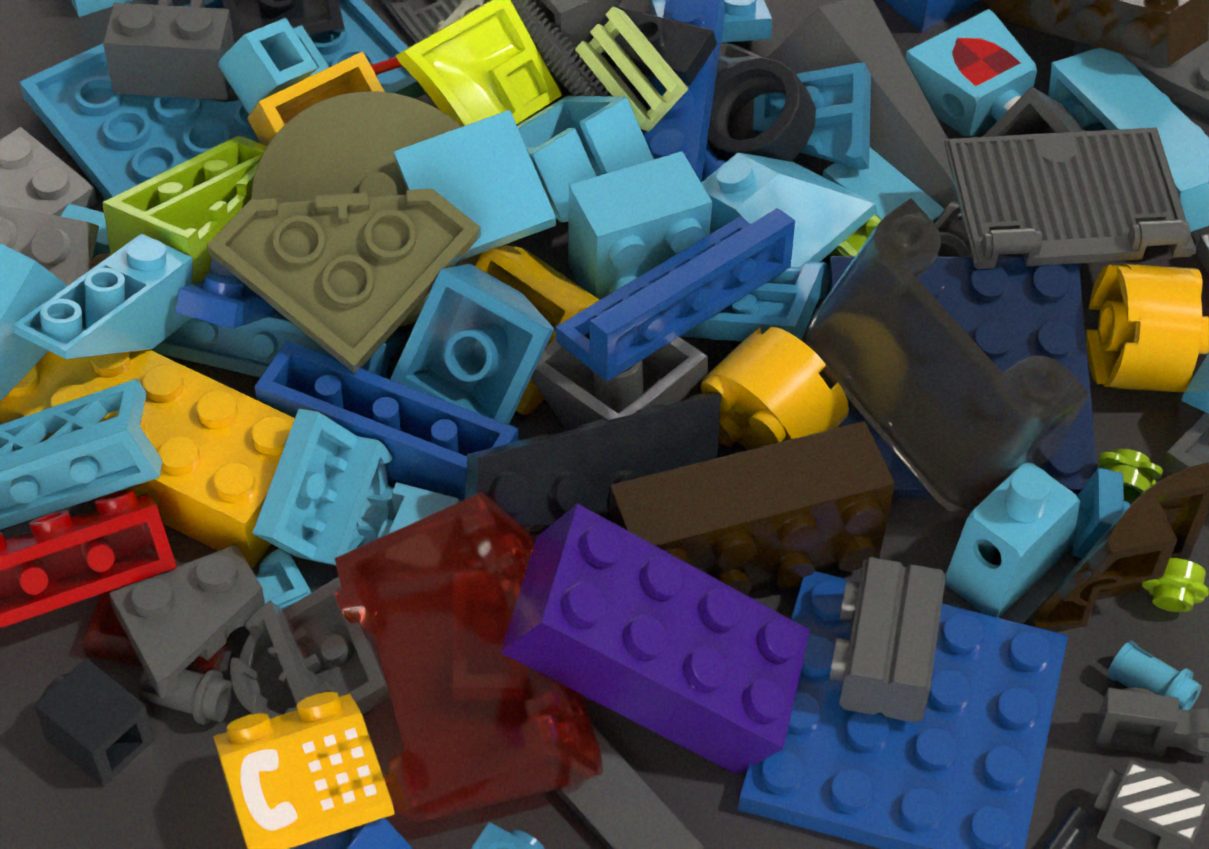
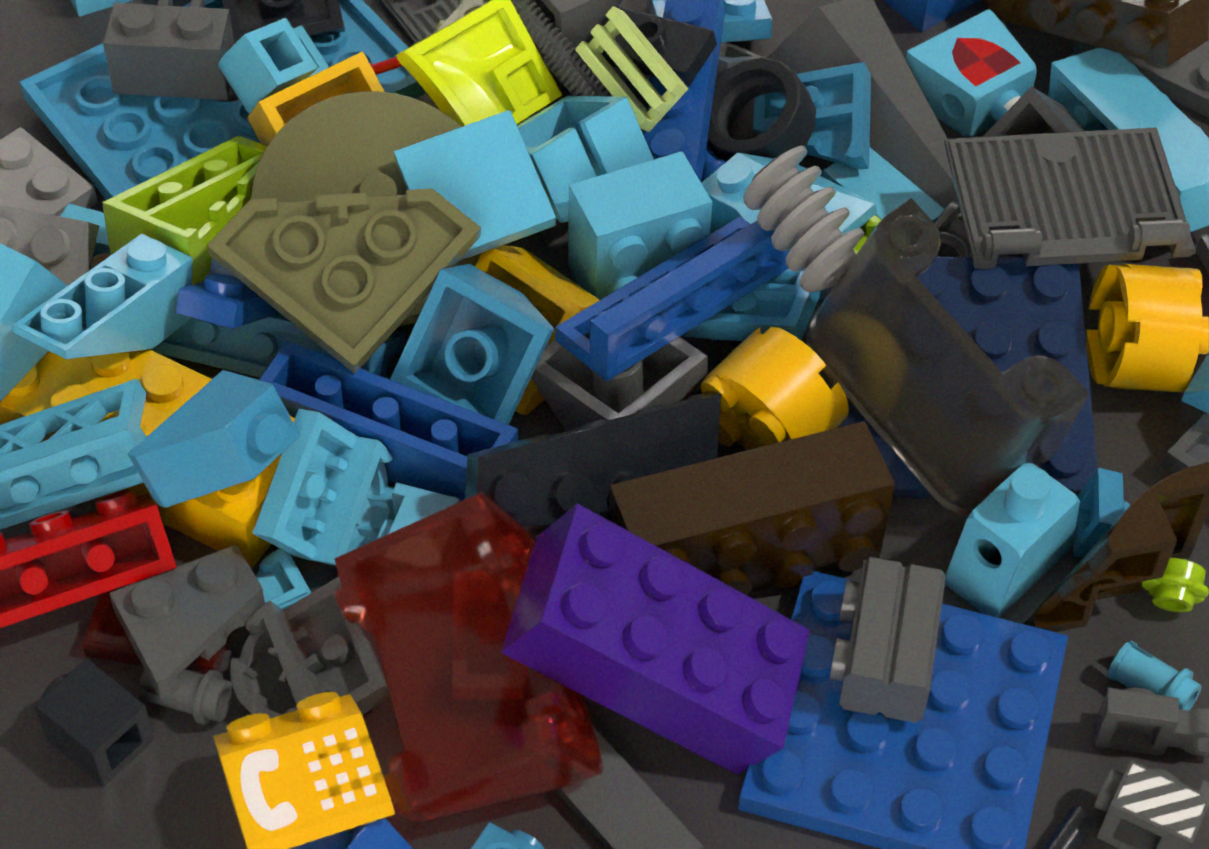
(214, 440): none -> dark azure slope
(802, 221): none -> light grey piece
(1136, 470): lime plate -> none

